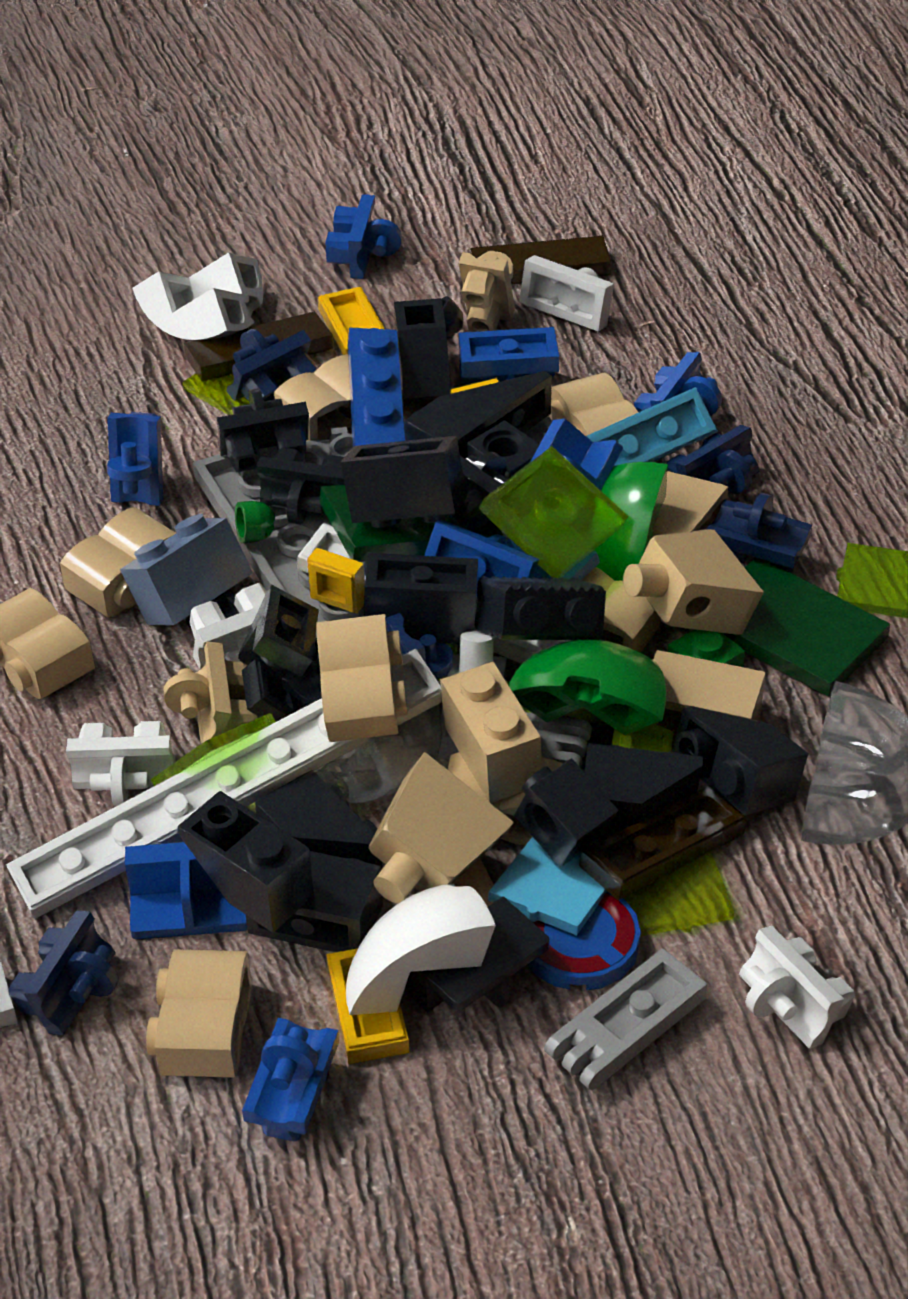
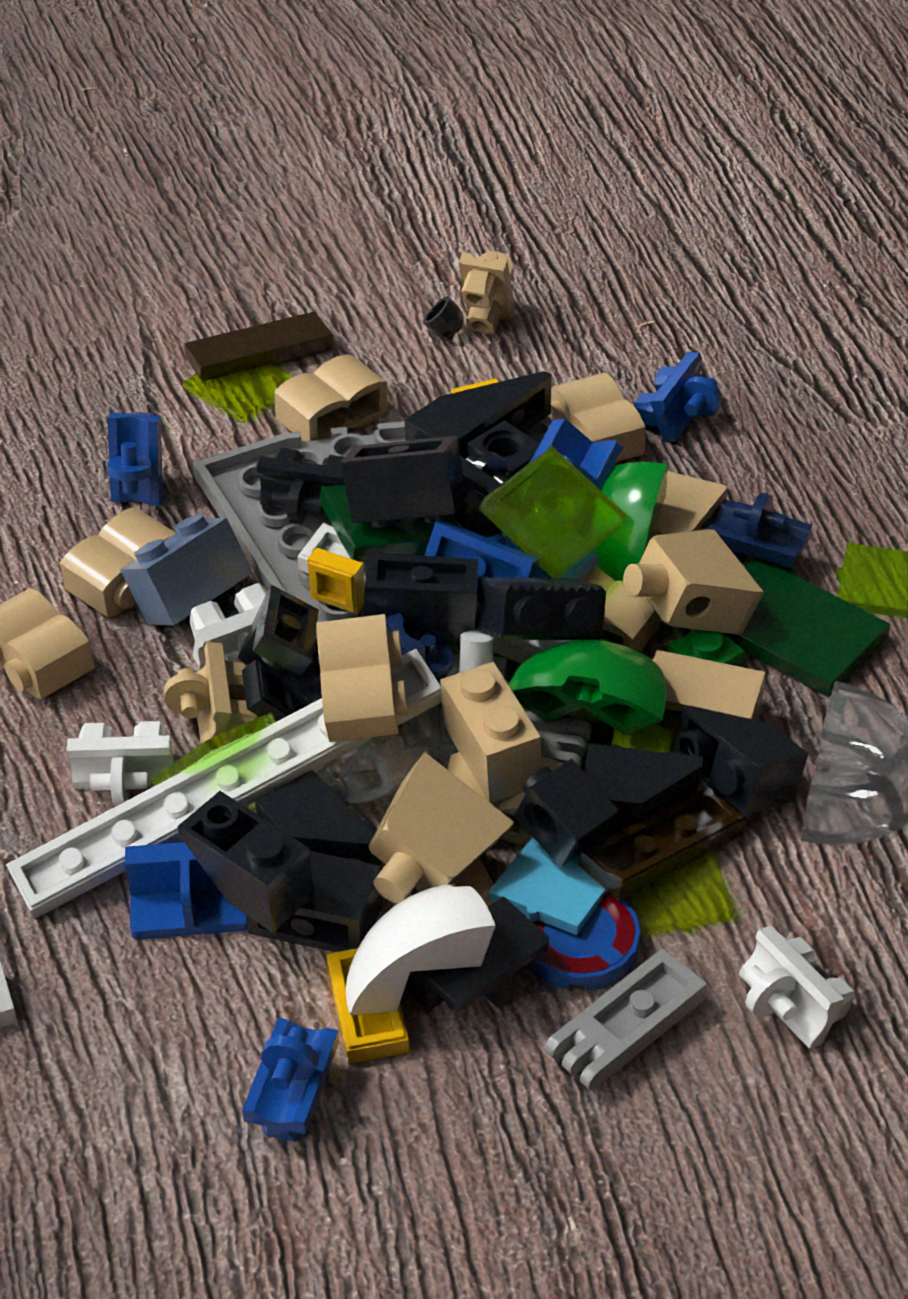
(71, 970): dark blue hips -> none
(201, 1013): tan brick -> none
(208, 303): white brick -> none
(253, 521): green hinge -> none
(261, 426): black hips -> none
(266, 360): dark blue hips -> none
(347, 310): yellow tile -> none
(358, 236): blue hips -> none
(375, 386): blue plate -> none
(422, 350): black slope -> none
(507, 354): blue panel -> none
(566, 292): white tile -> none
(571, 252): dark brown tile -> none
(660, 429): medium azure tile -> none
(721, 460): dark blue hips -> none

